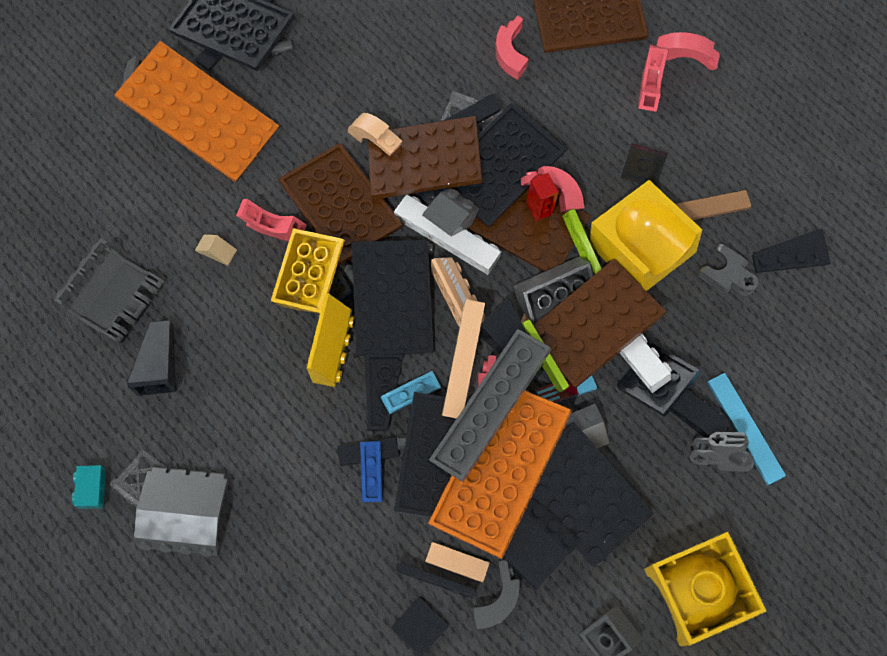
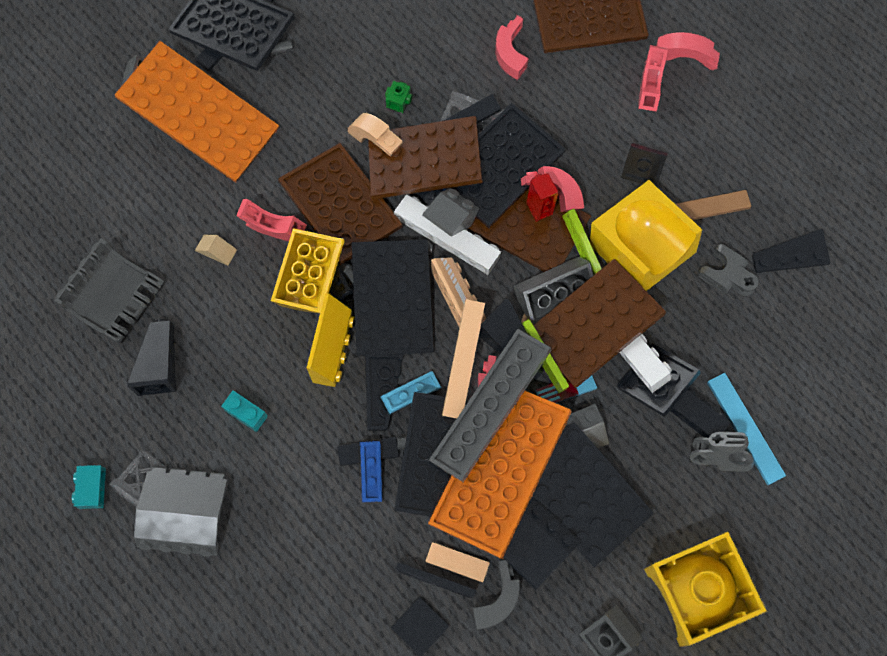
(244, 411): none -> teal brick
(398, 96): none -> green brick

